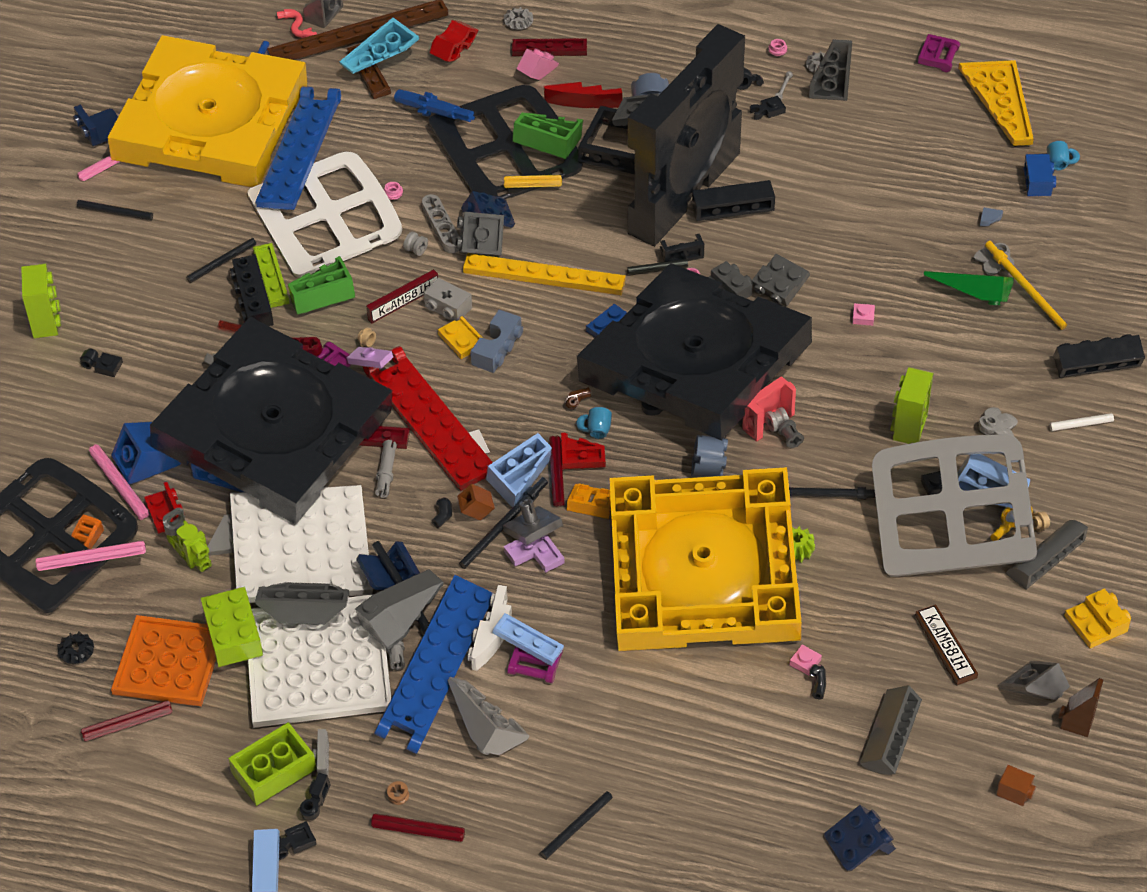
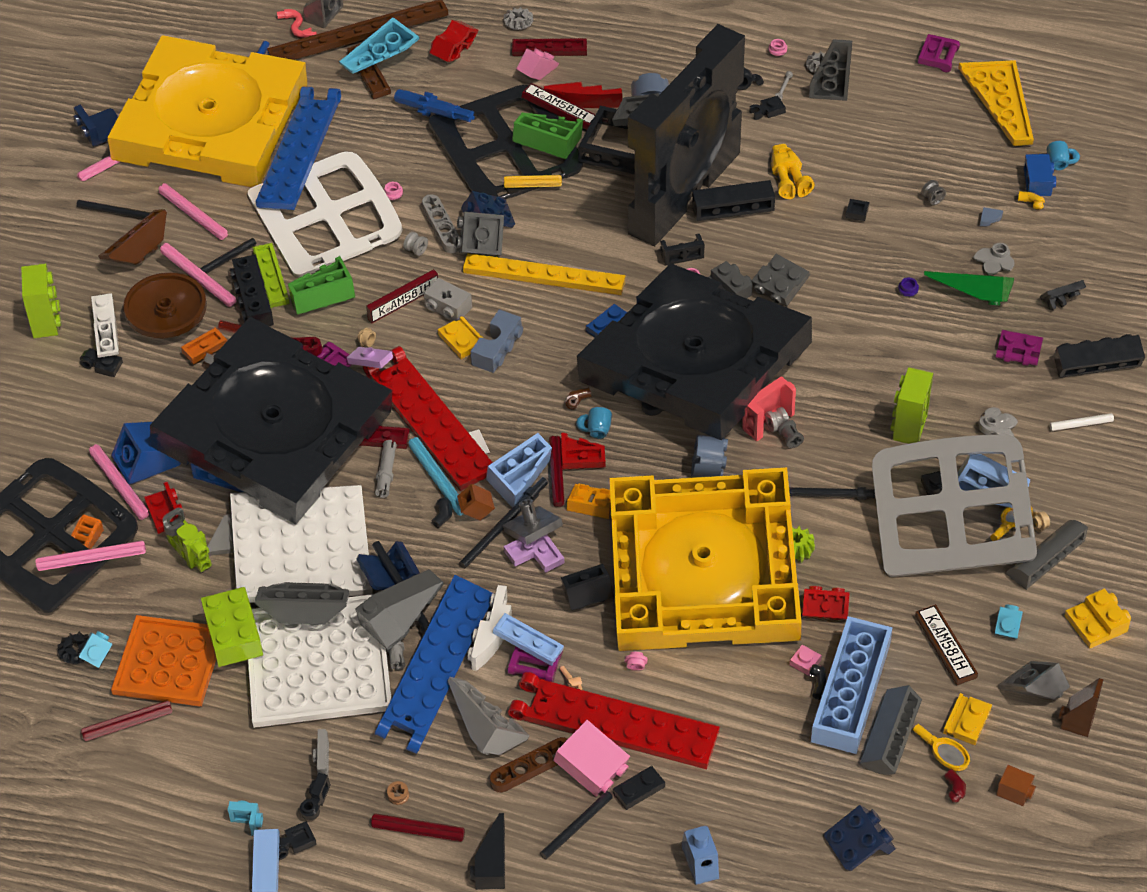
(95, 648): none -> medium azure bracket
(105, 325): none -> white slope
(139, 240): none -> reddish brown wedge
(165, 305): none -> reddish brown dish
(194, 212): none -> bright pink axle
(198, 275): none -> bright pink axle
(206, 343): none -> orange plate
(246, 813): none -> medium azure bracket
(272, 763): lime brick -> none
(435, 473): none -> medium azure axle
(490, 858): none -> black slope
(527, 761): none -> reddish brown beam
(557, 105): none -> tile
(572, 682): none -> light nougat hand
(587, 587): none -> black brick
(592, 759): none -> bright pink brick
(621, 721): none -> red hinge
(636, 661): none -> bright pink plate
(639, 787): none -> black plate
(655, 266): pearl dark grey bar -> none
(698, 847): none -> medium blue torso
(786, 162): none -> yellow piece
(825, 604): none -> red bracket
(851, 685): none -> light blue brick
(857, 209): none -> black plate
(863, 314): bright pink plate -> none
(908, 287): none -> dark purple plate
(933, 192): none -> flat silver wheel
(945, 750): none -> yellow piece
(958, 786): none -> dark red arm
(967, 719): none -> yellow plate
(1001, 258): yellow bar -> none
(1008, 621): none -> medium azure bracket
(1019, 347): none -> magenta plate
(1037, 200): none -> yellow arm
(1058, 294): none -> black plate

